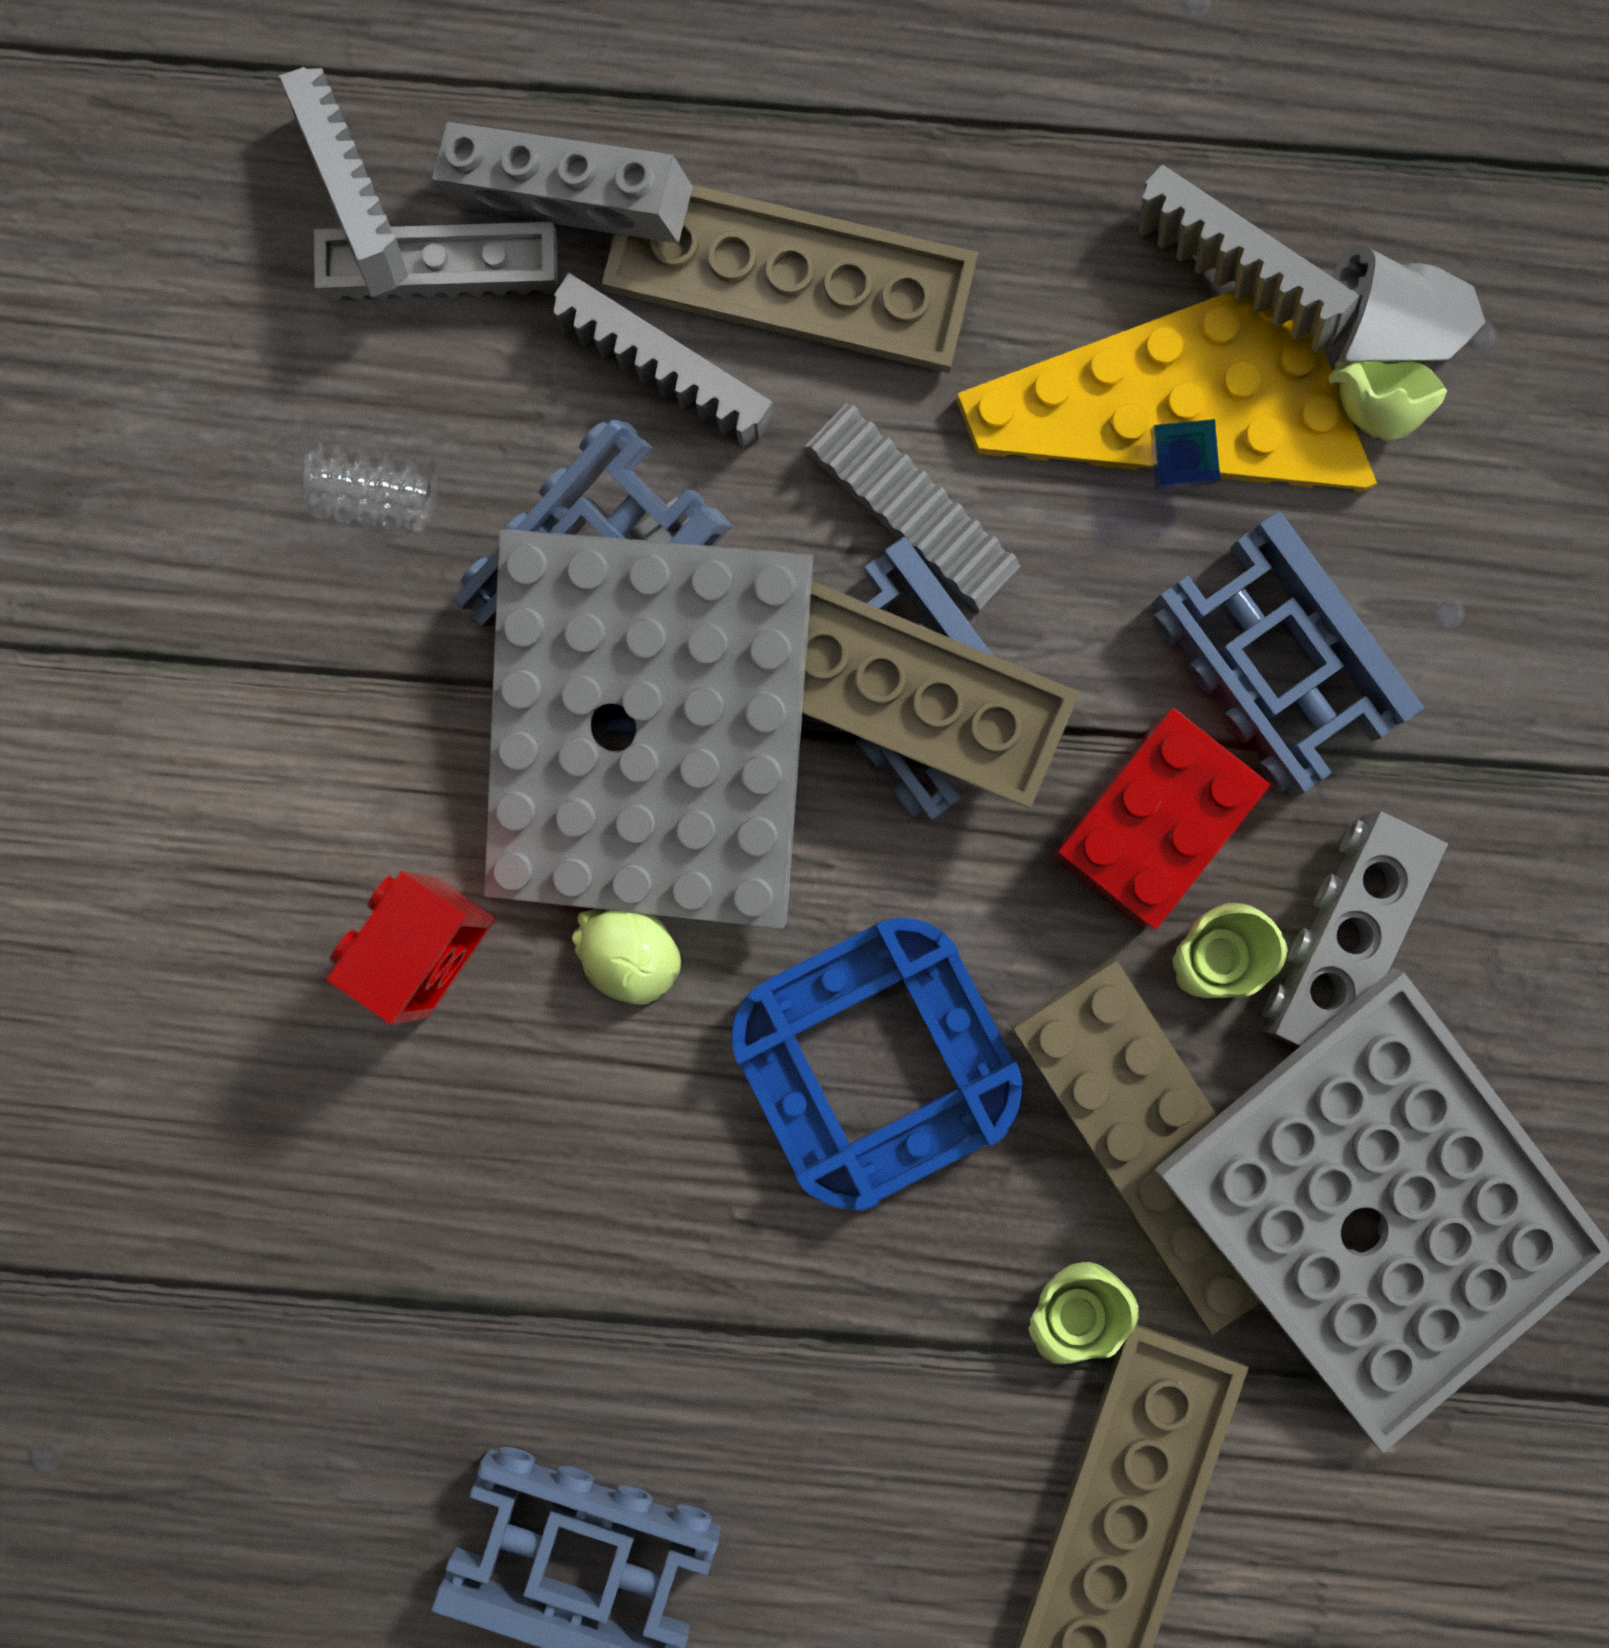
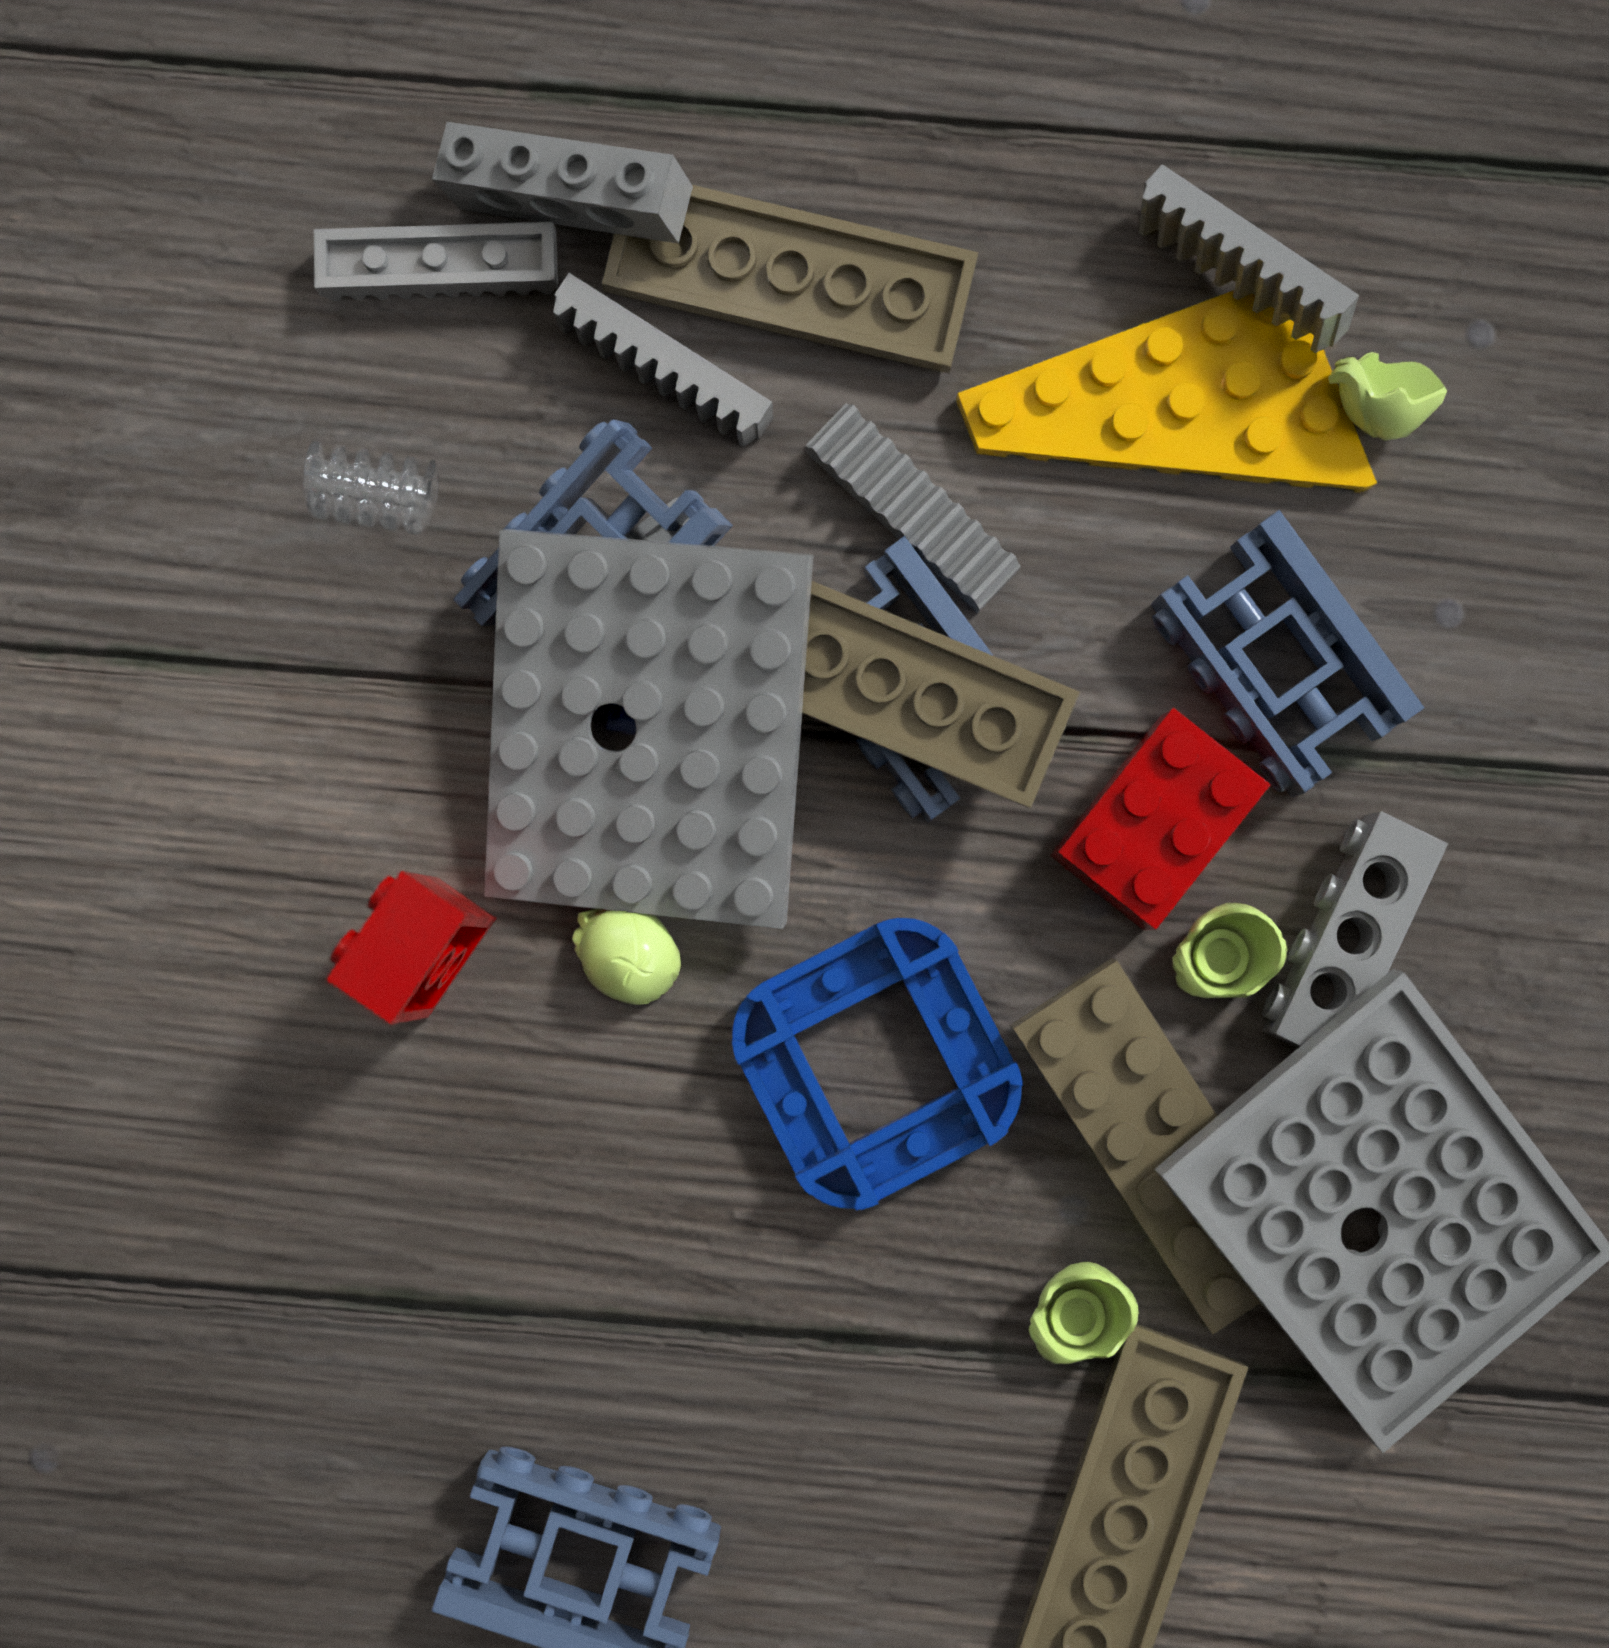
(345, 180): light grey gear -> none
(1185, 454): clear blue plate -> none
(1406, 309): light grey panel -> none

